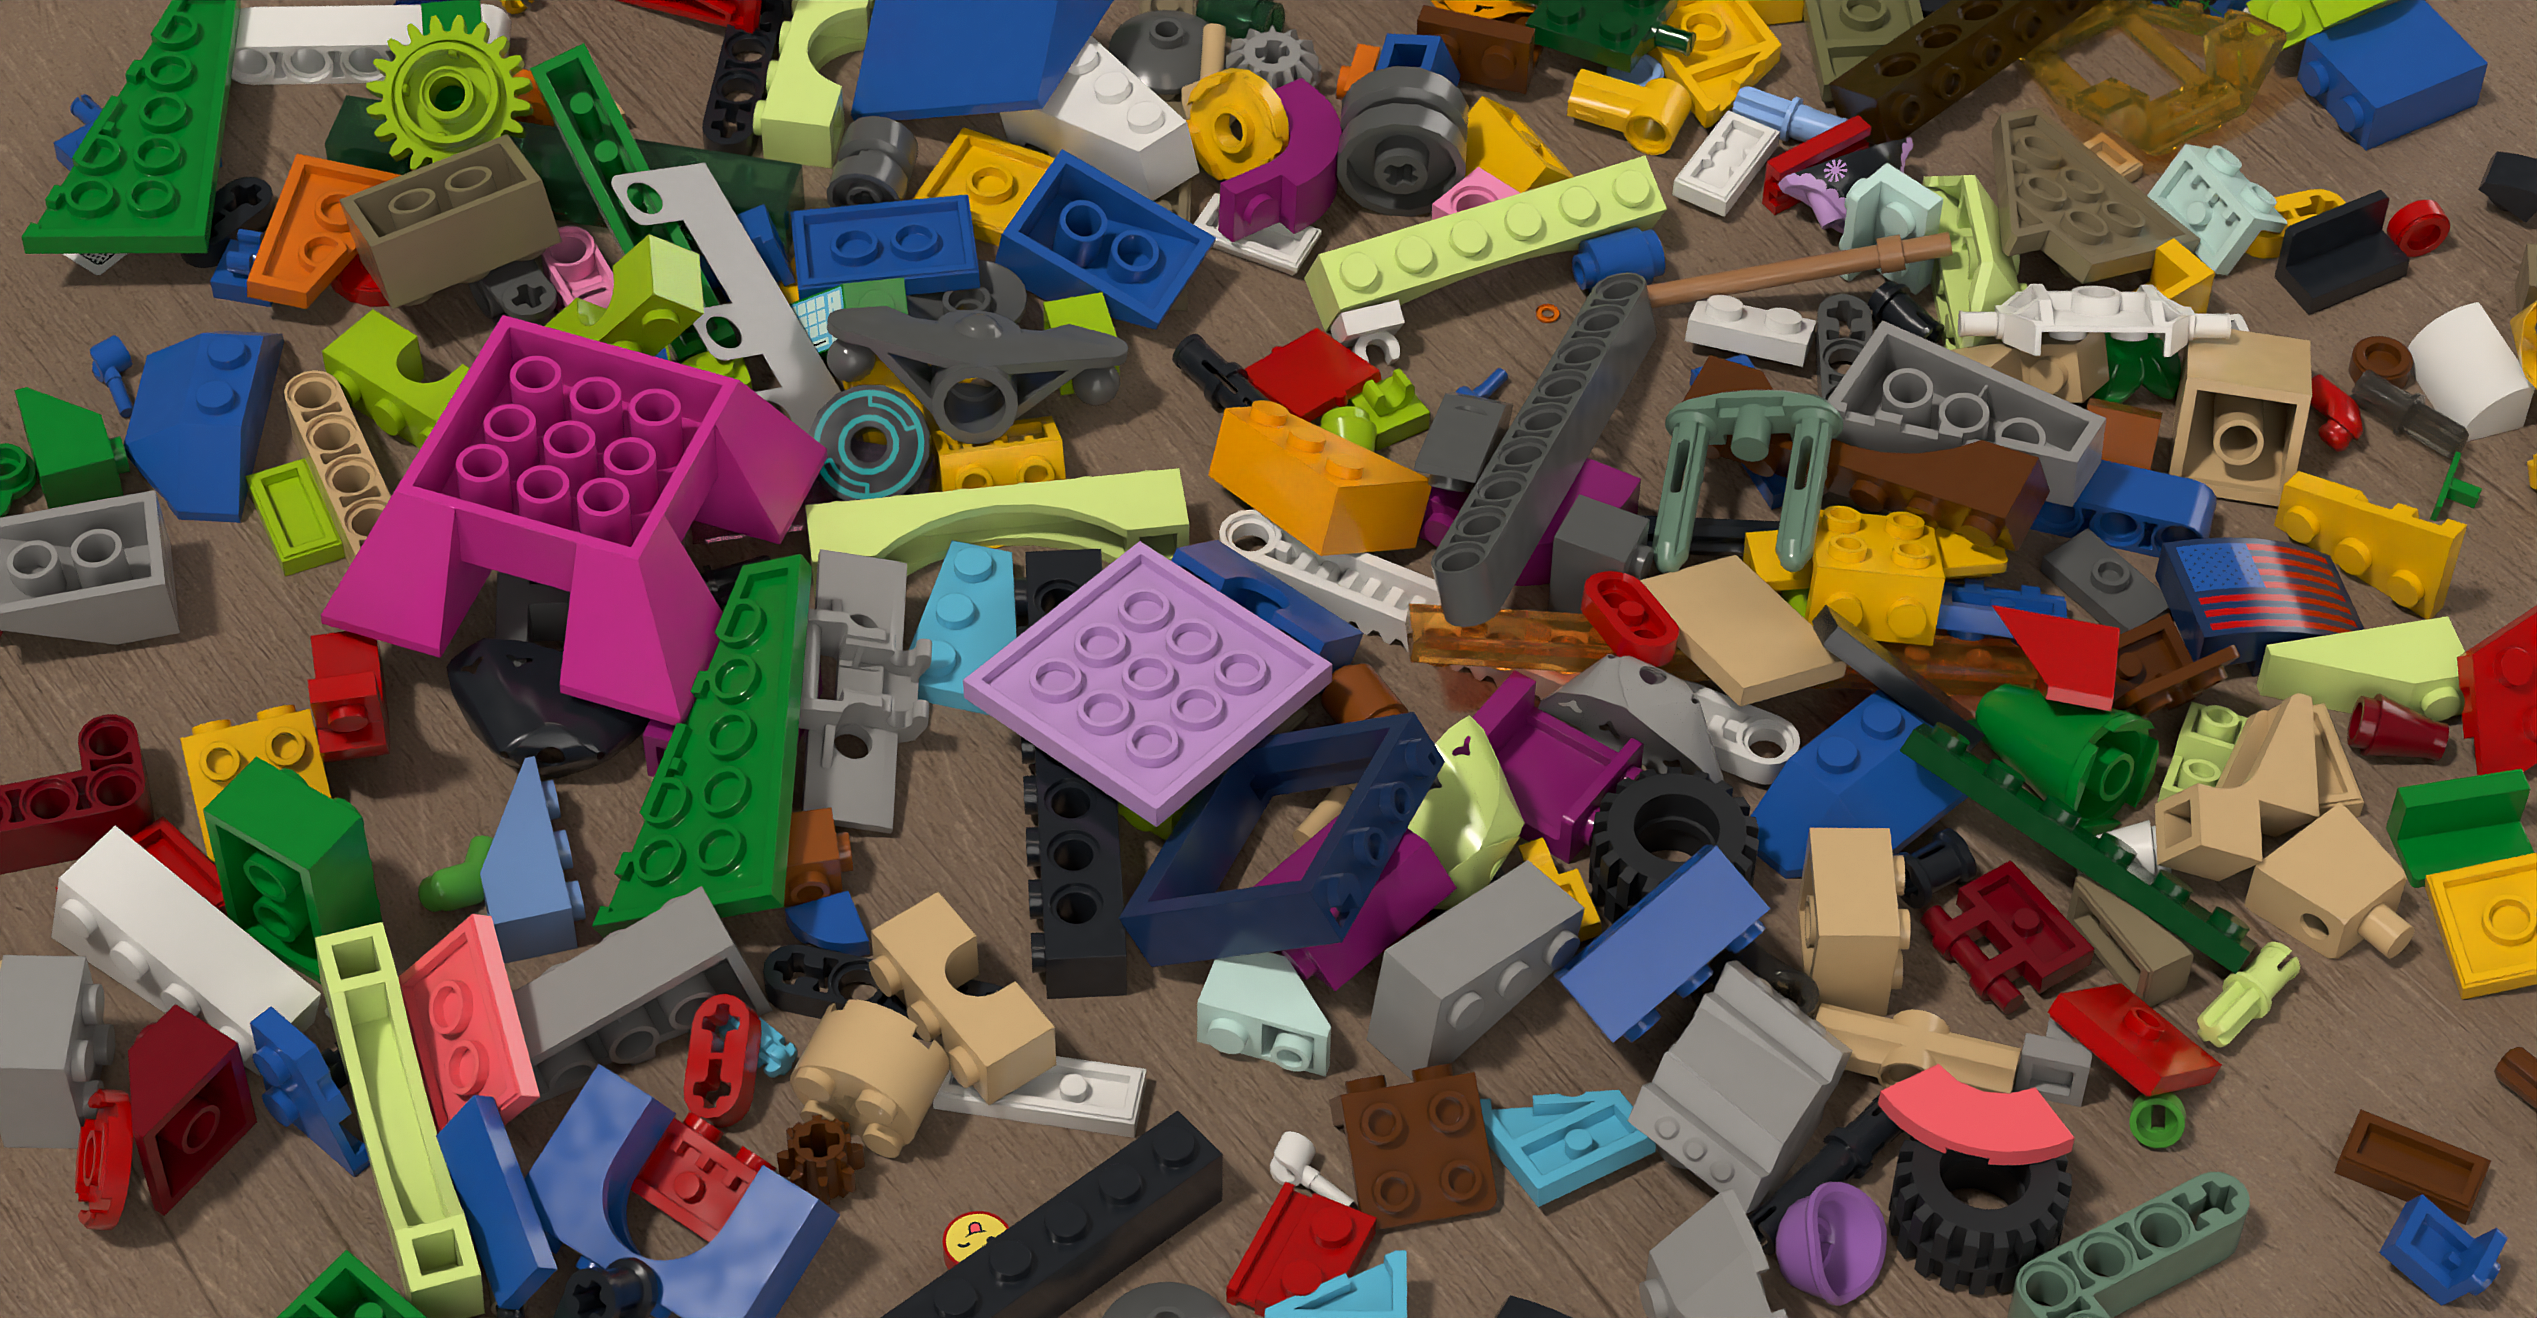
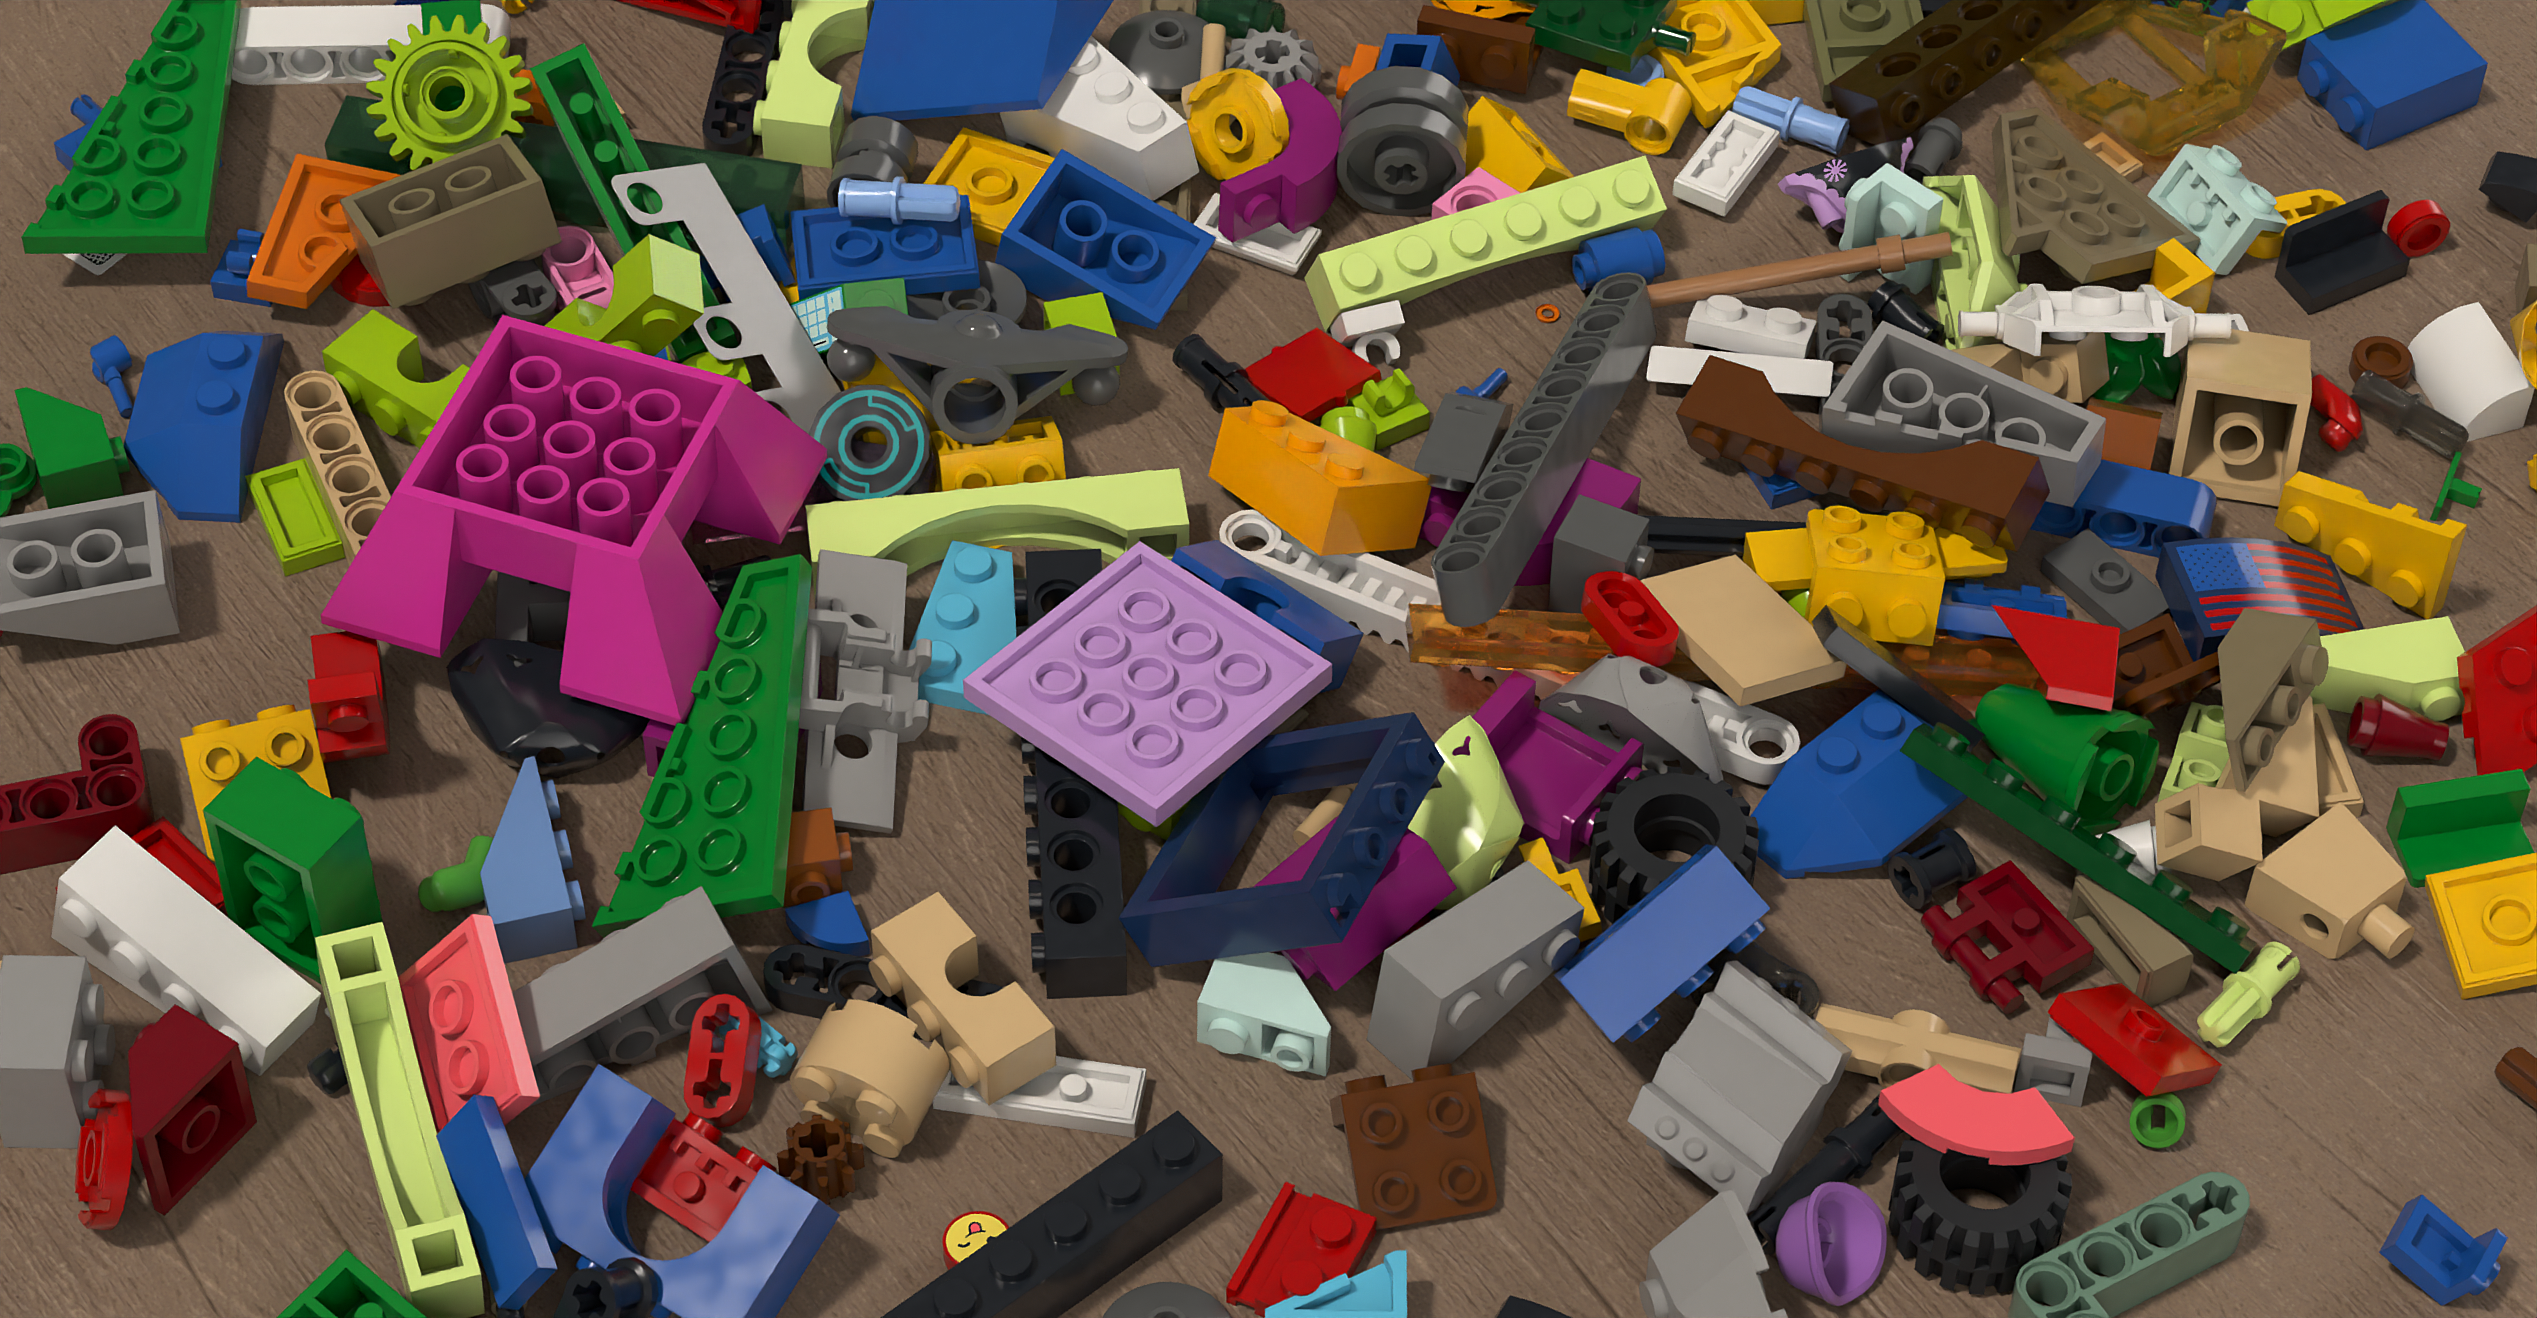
(238, 205): black beam -> none
(302, 1089): blue wing -> none
(898, 200): none -> light blue axle
(1292, 1164): white hand -> none
(1359, 695): dark orange brick -> none
(1564, 1141): medium azure wing -> none
(1751, 420): sand green piece -> none
(1783, 373): none -> white sticker
(1831, 144): red tile -> none
(1852, 917): tan brick -> none
(1937, 144): none -> dark grey pin
(2266, 675): none -> dark tan slope
(2412, 1165): reddish brown tile -> none

